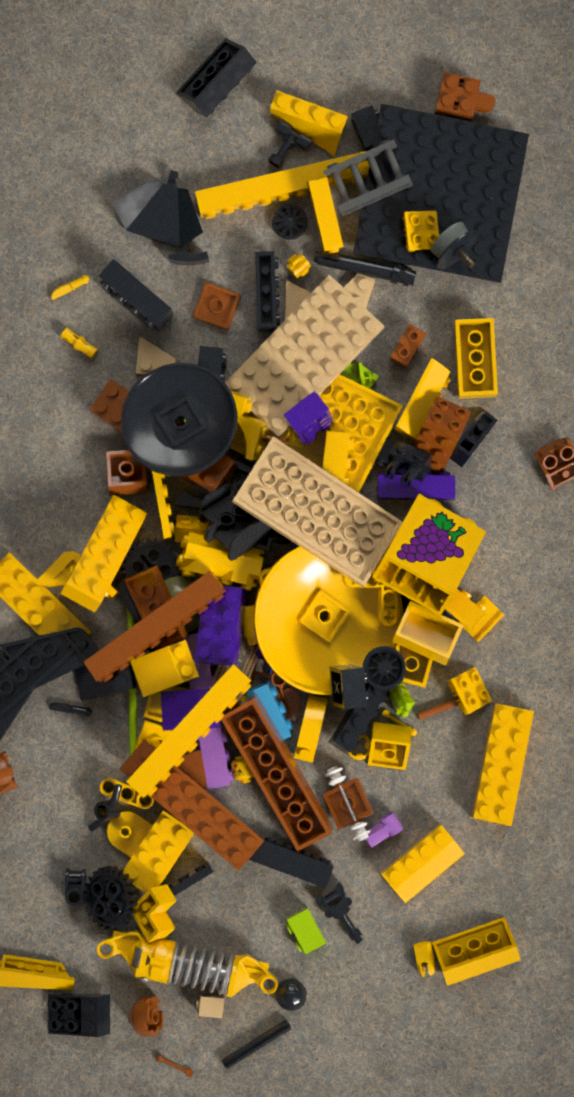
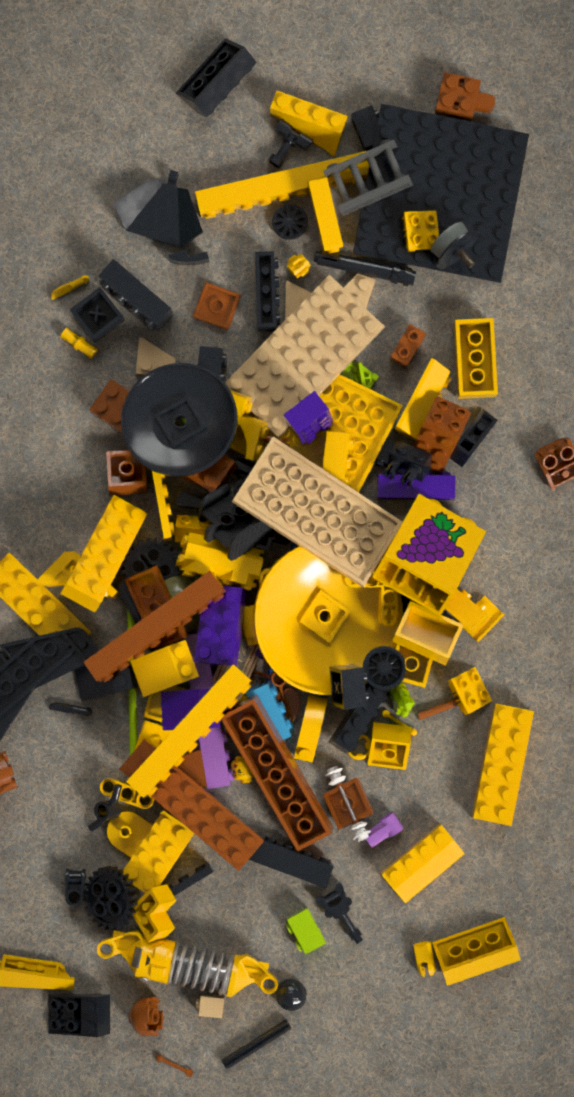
(97, 315): none -> black brick

